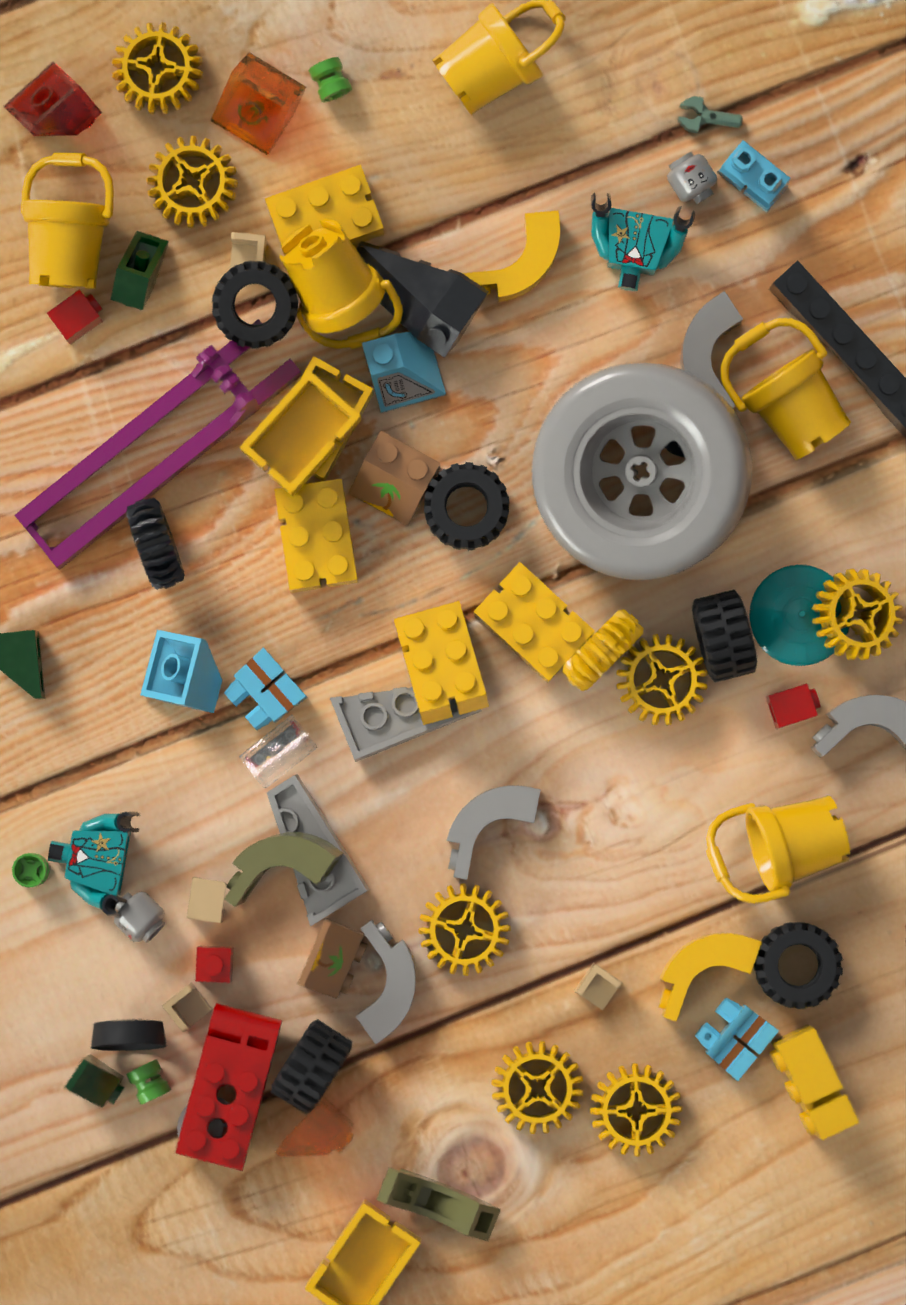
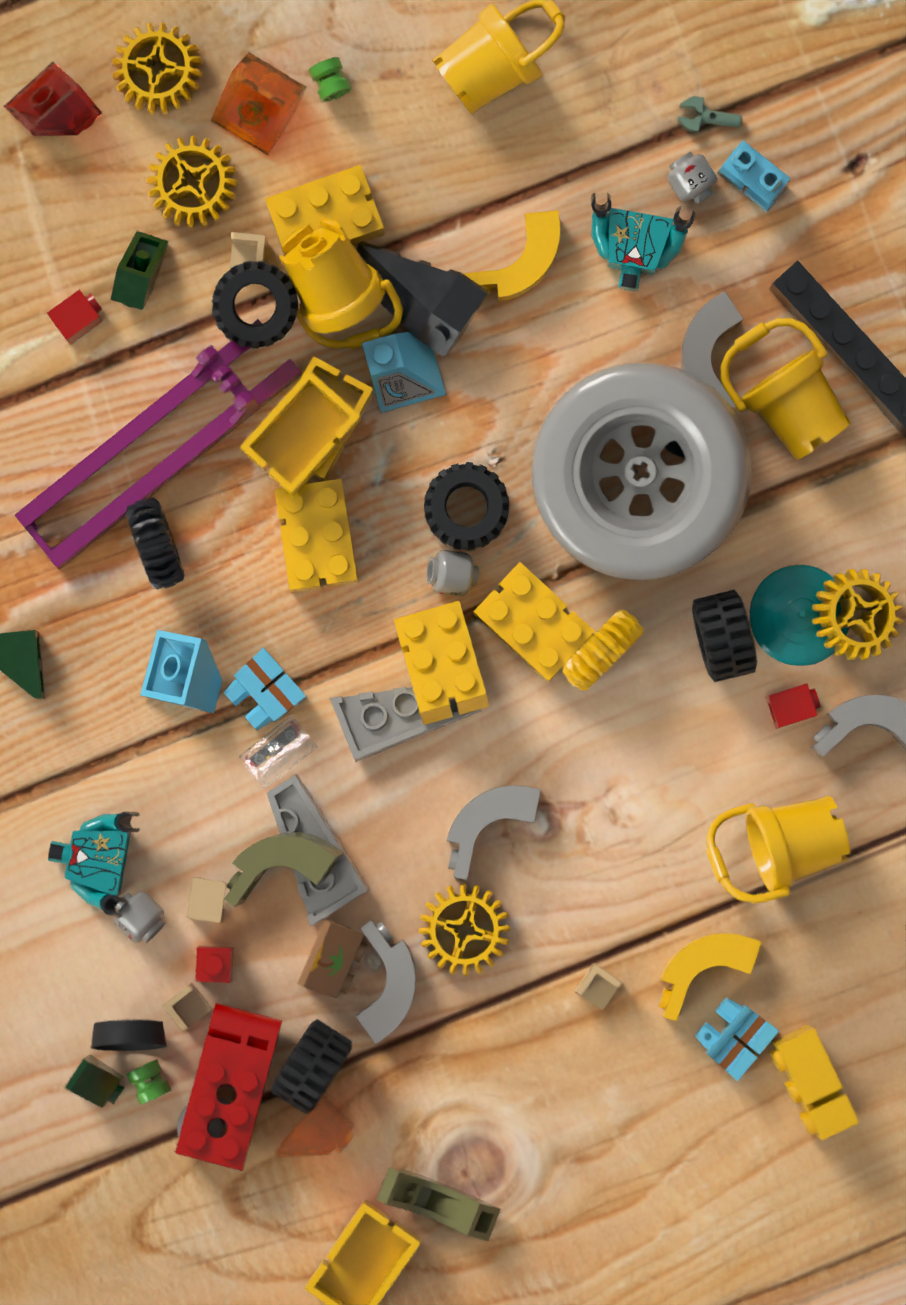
(25, 870): bright green wheel -> none
(65, 234): yellow piece -> none
(394, 478): medium nougat slope -> none
(452, 573): none -> light grey head
(518, 1108): yellow gear -> none
(619, 1109): yellow gear -> none
(687, 667): yellow gear -> none
(828, 965): black tyre -> none

